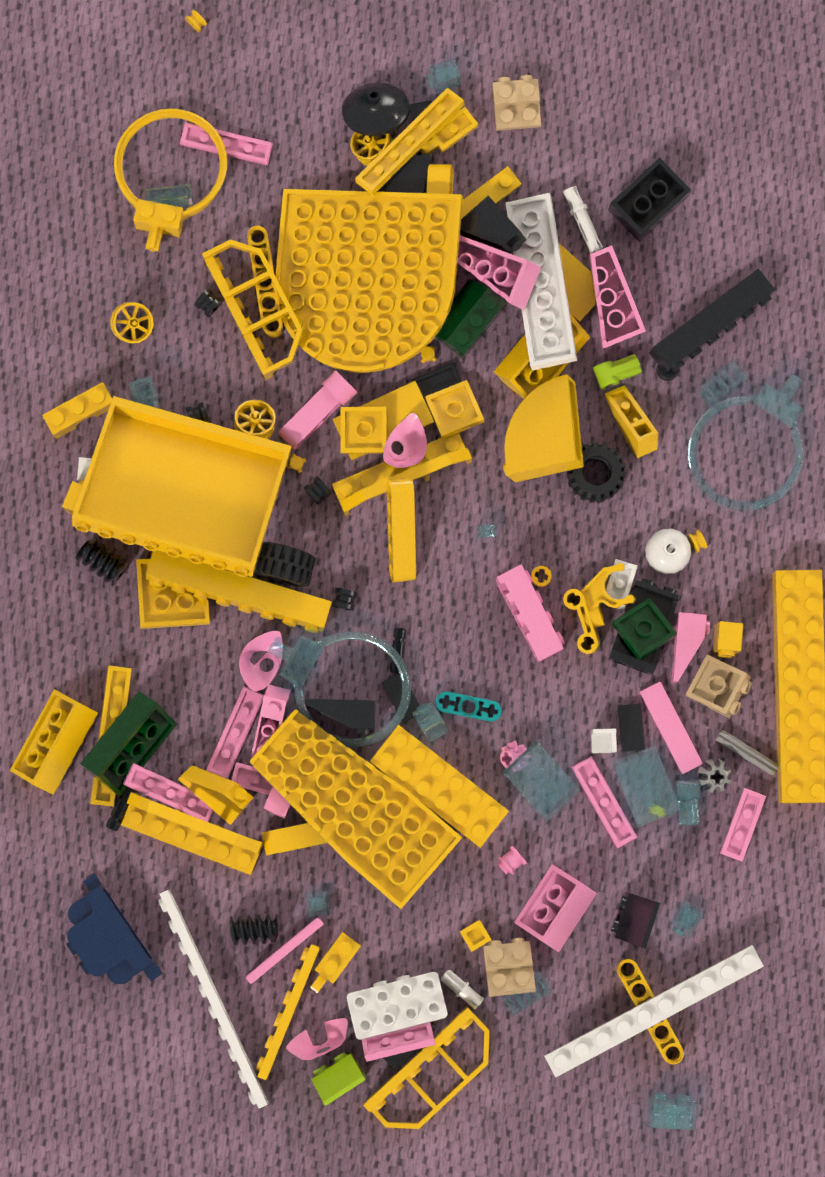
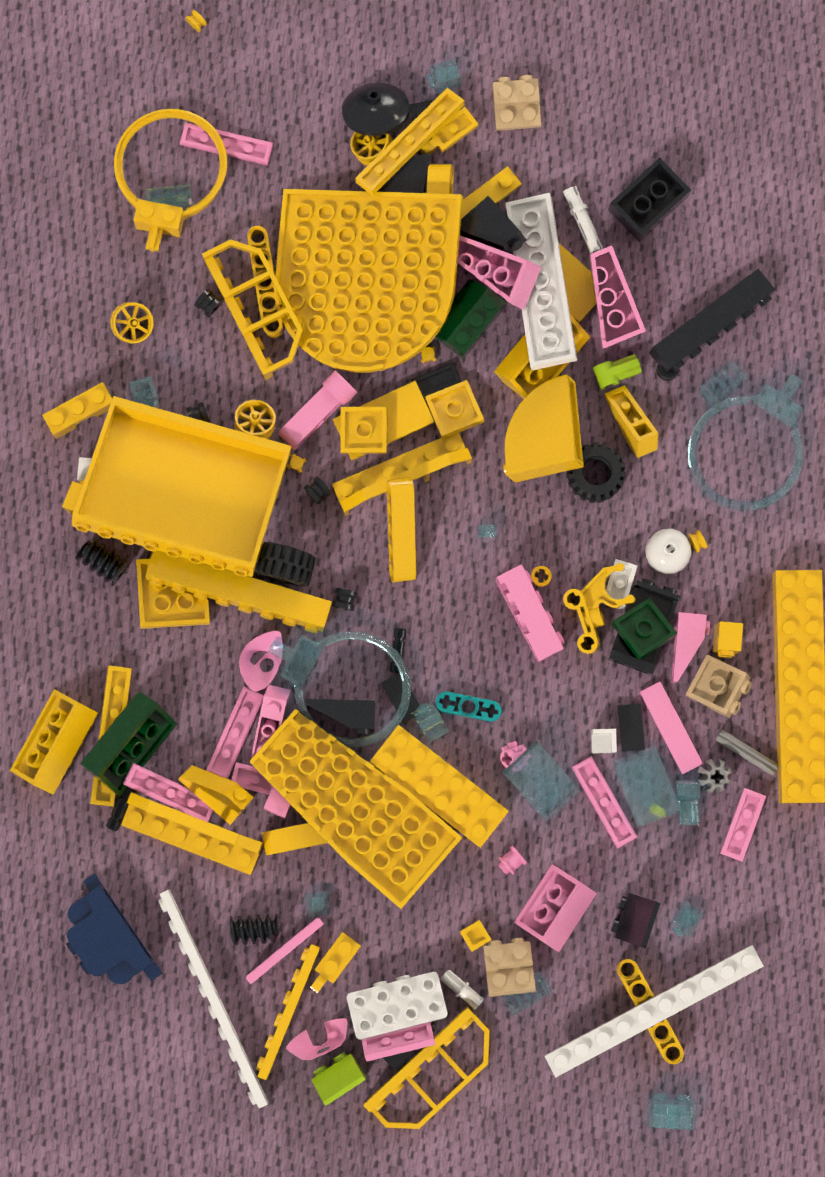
(413, 439): bright pink piece -> none

